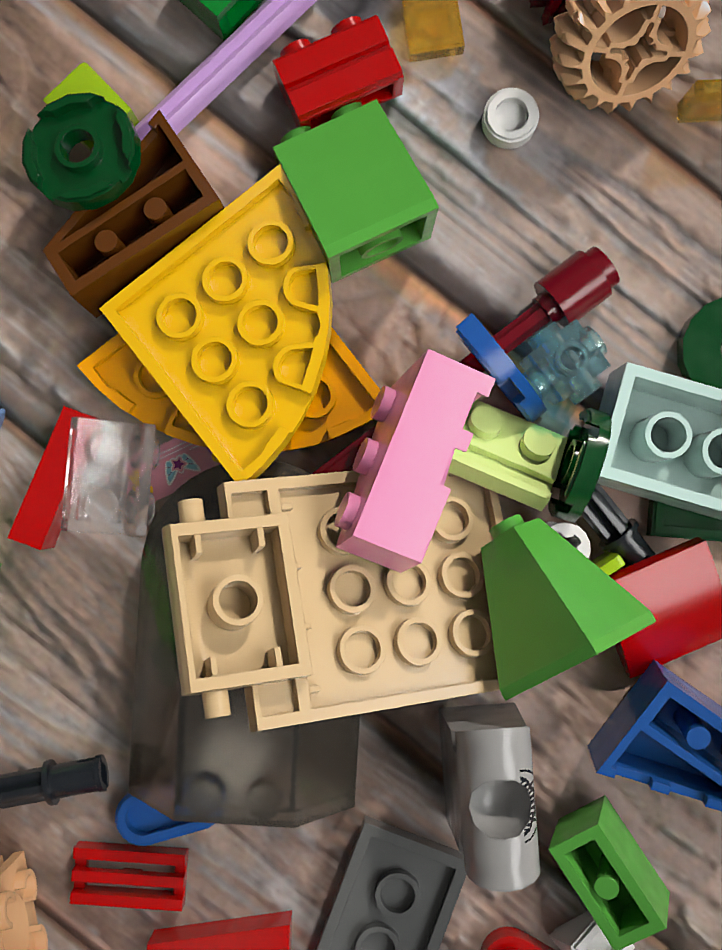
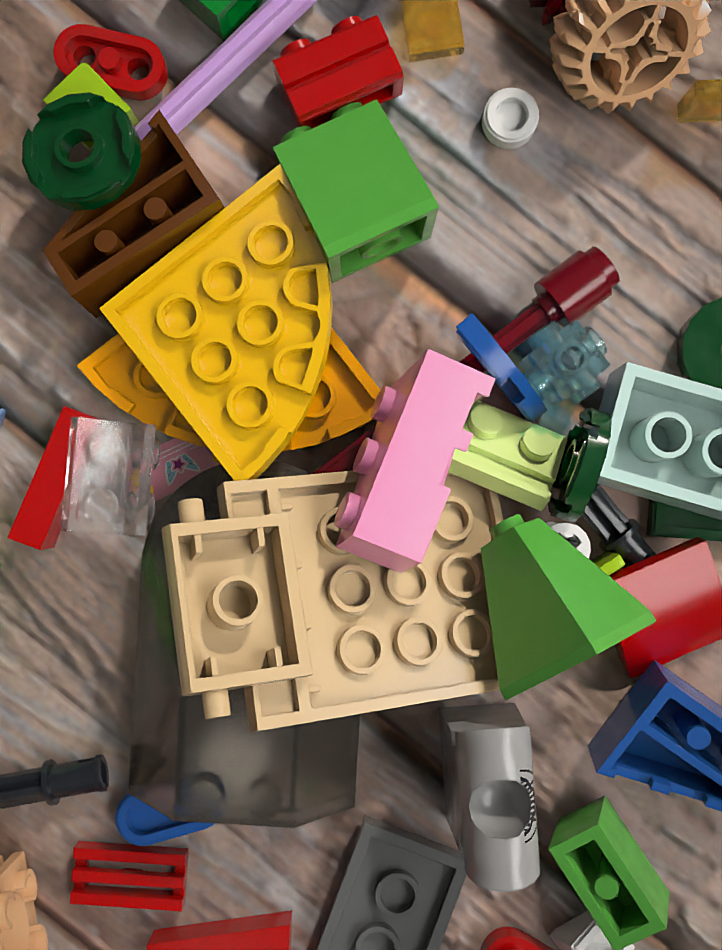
(115, 59): none -> red plate

